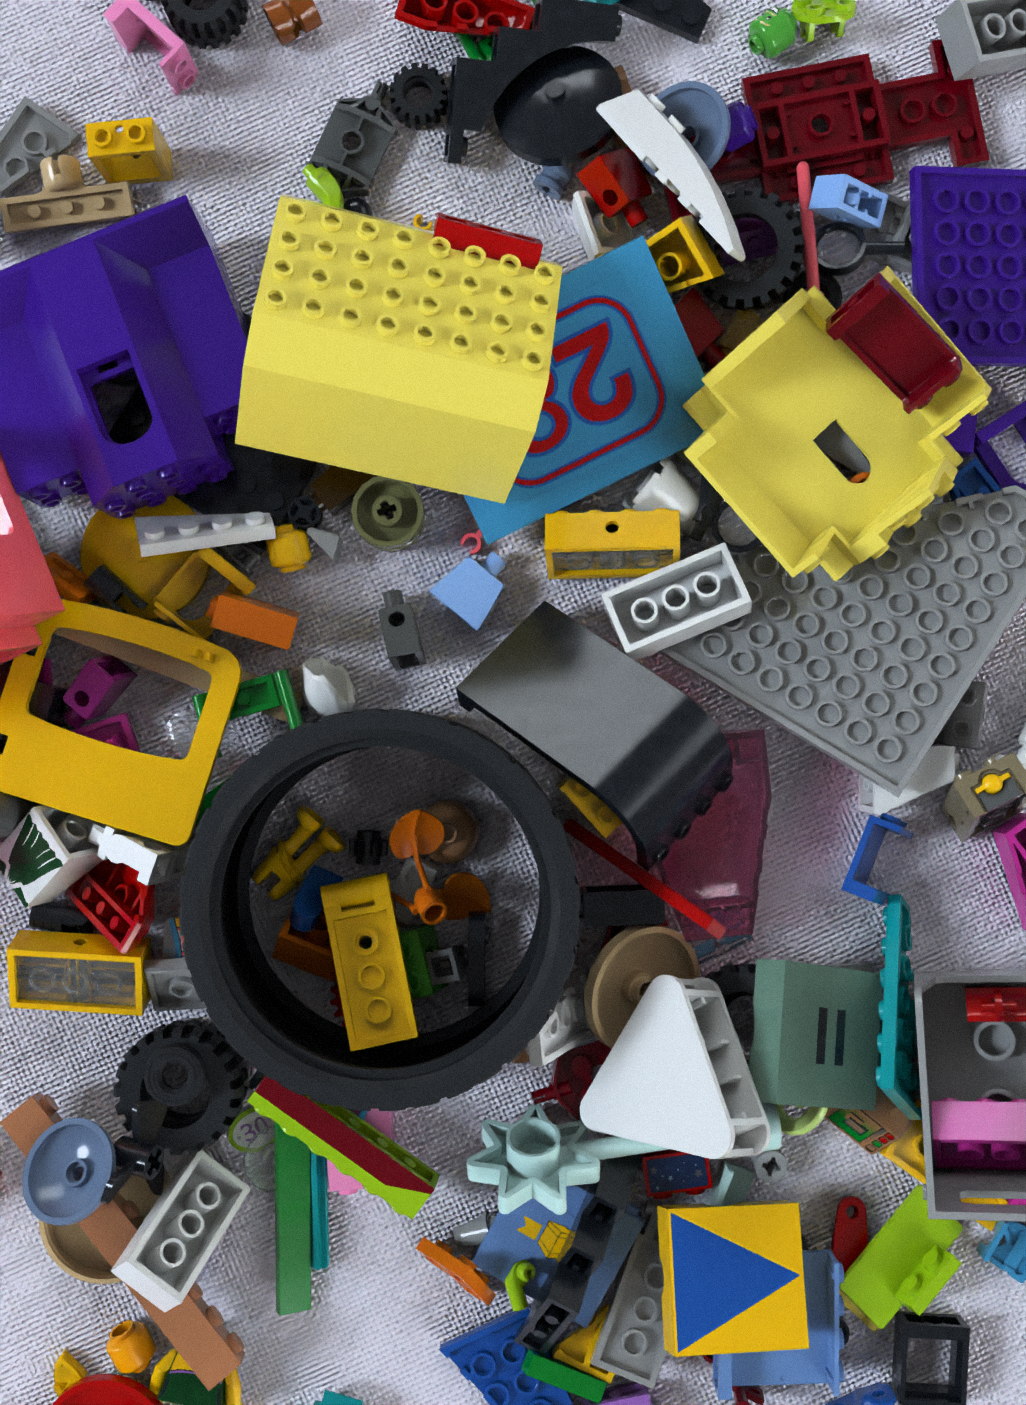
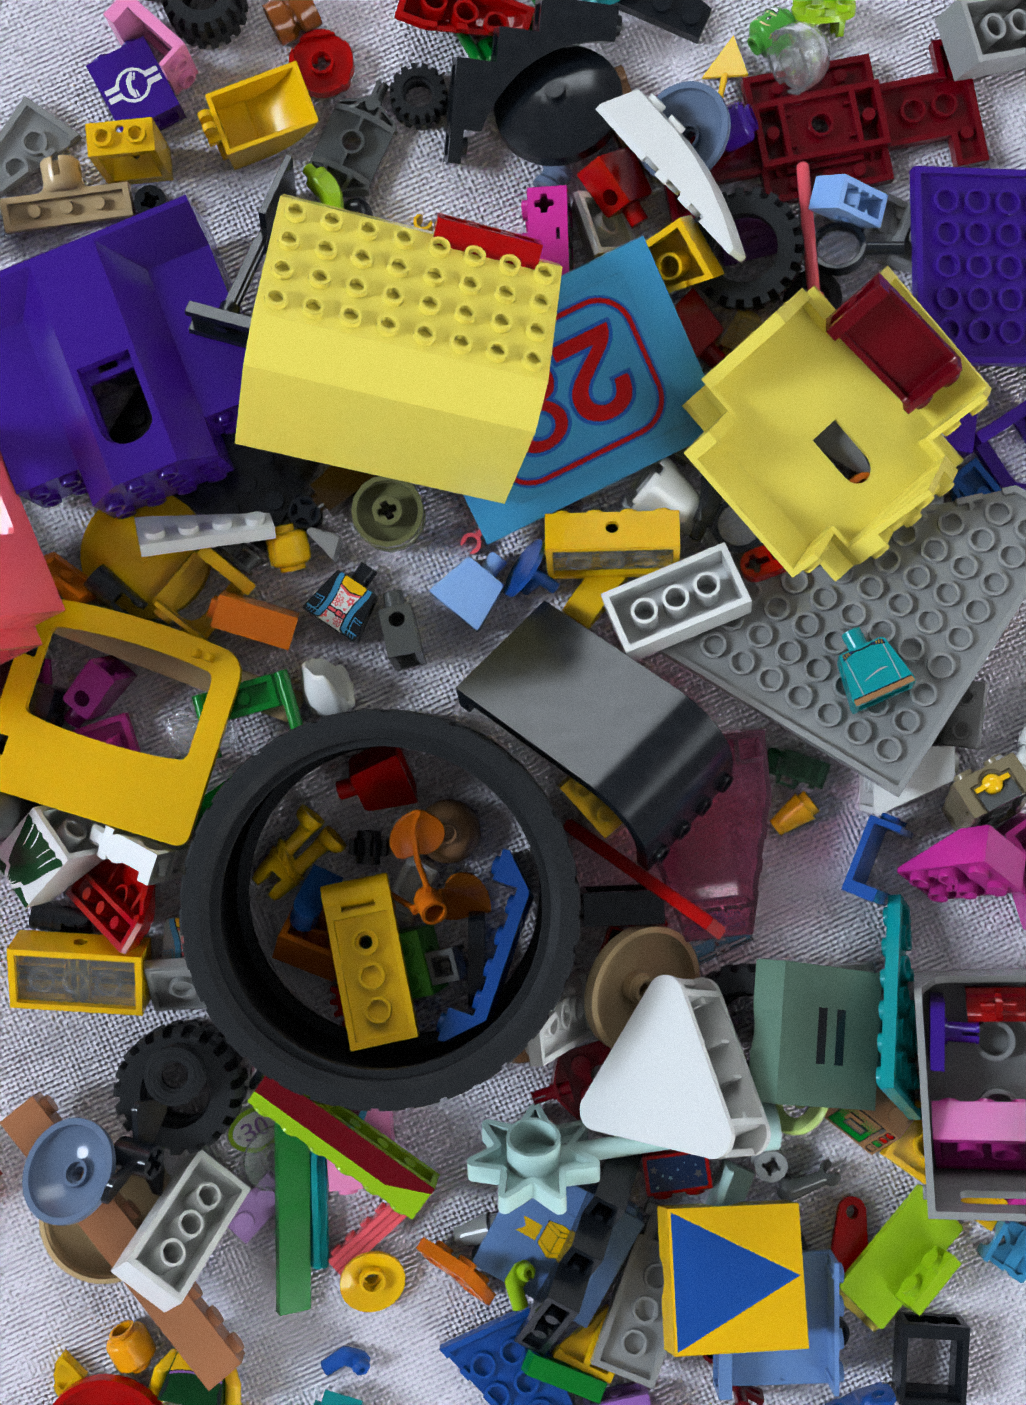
(135, 85): none -> dark purple panel
(149, 194): none -> black wheel
(225, 322): none -> black piece
(253, 1213): none -> lavender plate
(258, 115): none -> yellow piece
(337, 75): none -> red plate
(345, 602): none -> torso
(349, 1357): none -> blue arm
(365, 1238): none -> coral piece
(374, 1292): none -> yellow dish
(379, 779): none -> red torso
(457, 1023): none -> blue slope
(525, 575): none -> blue shield
(549, 218): none -> dark pink piece
(586, 602): none -> yellow slope
(727, 65): none -> yellow piece
(767, 570): none -> red beam
(794, 813): none -> yellow cone
(798, 768): none -> clear green piece
(798, 1187): none -> dark grey piece
(799, 56): none -> clear cylinder
(871, 671): none -> teal torso
(946, 1031): none -> dark purple tile
(967, 866): none -> dark pink slope

